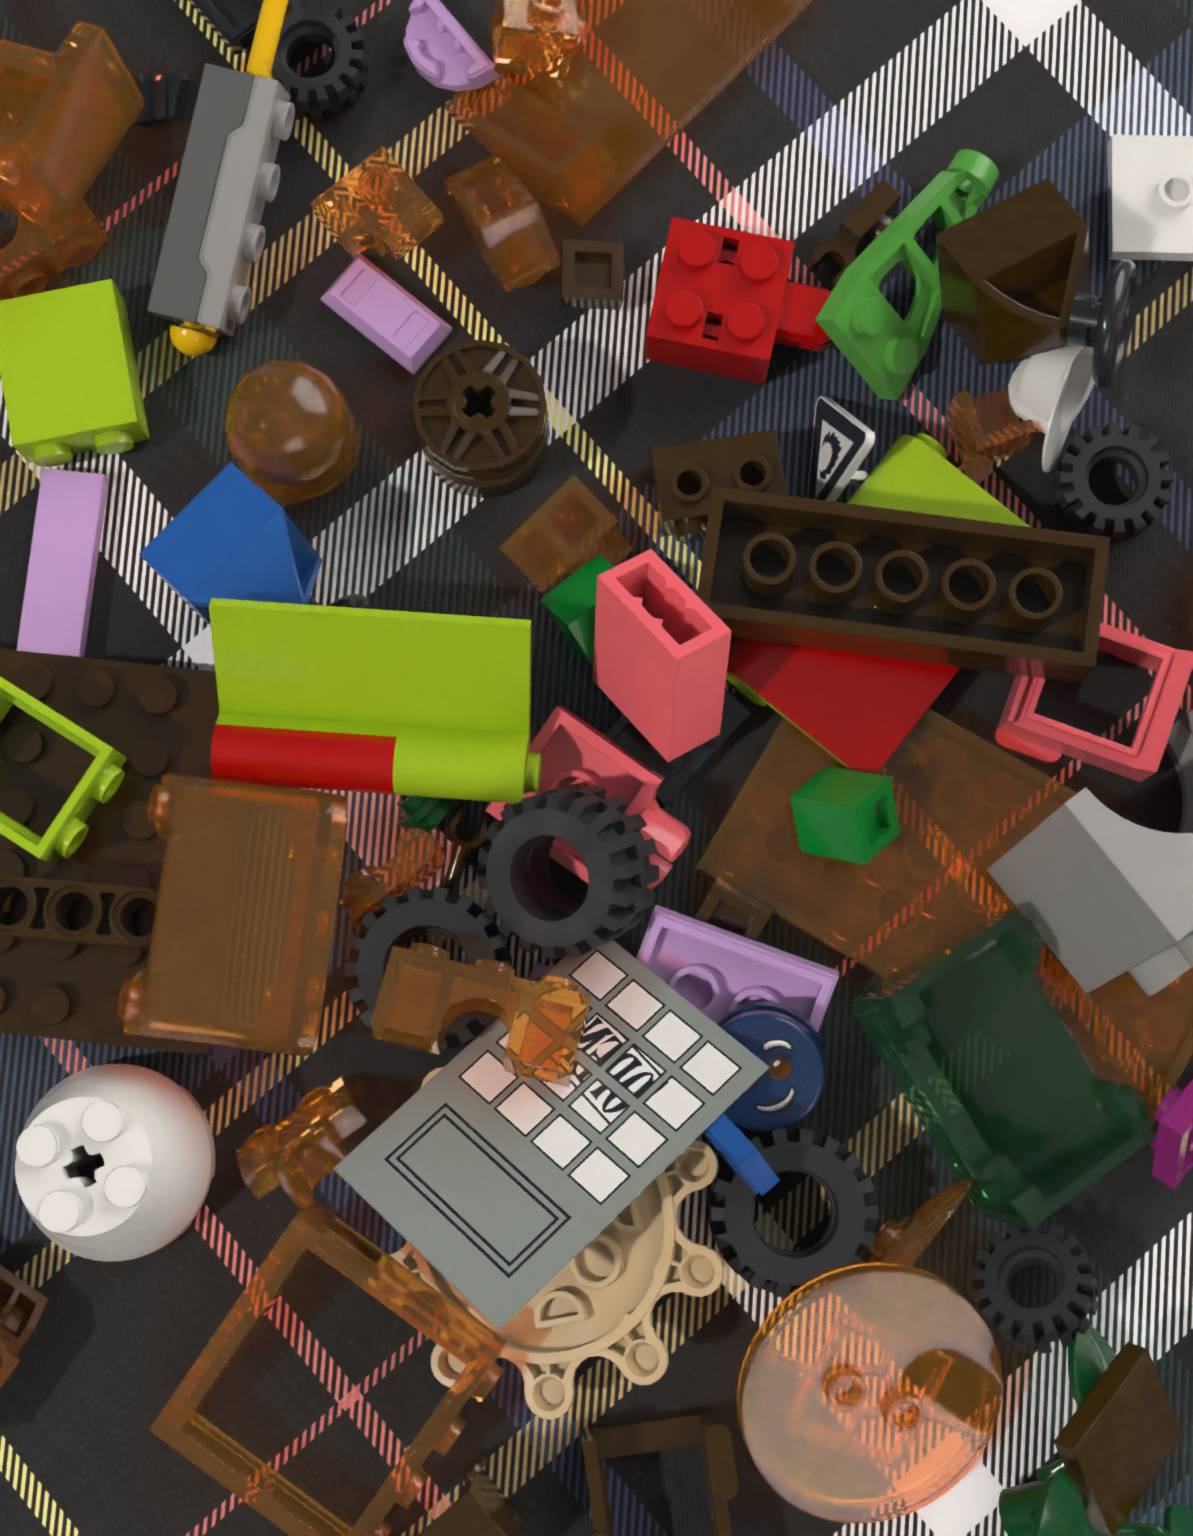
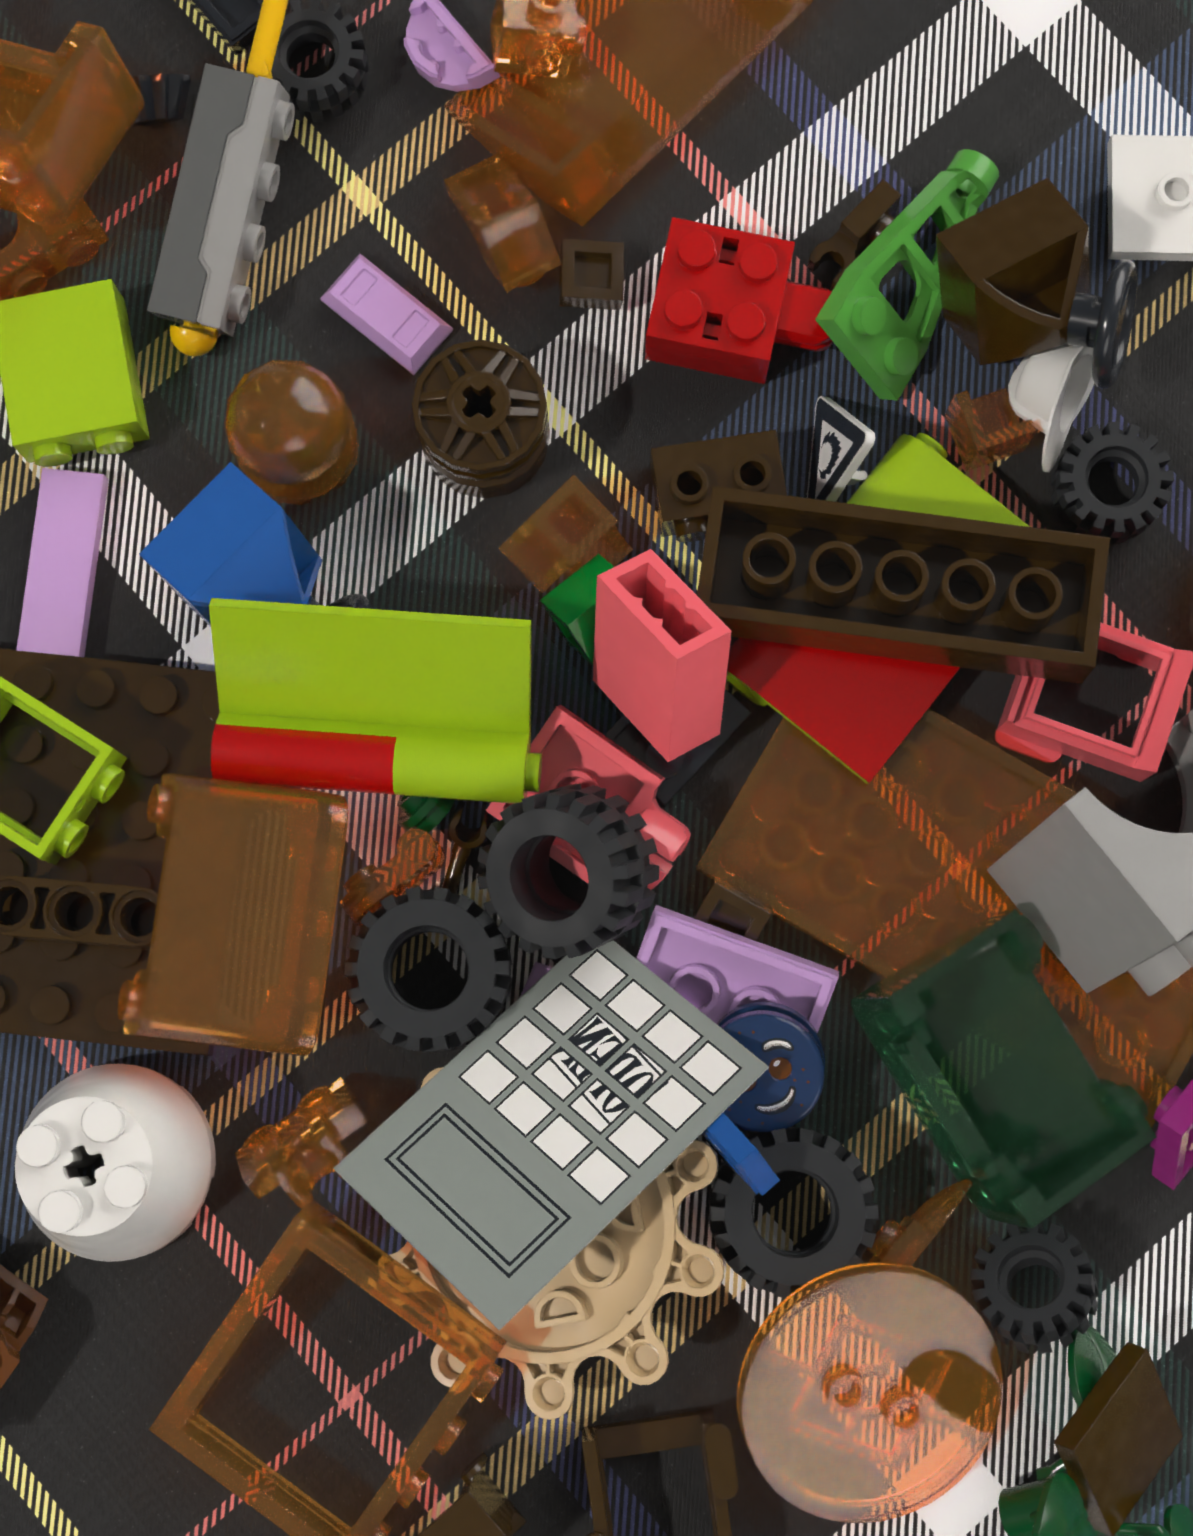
(377, 209): clear orange brick -> none
(428, 992): clear orange arch -> none
(845, 814): green panel -> none

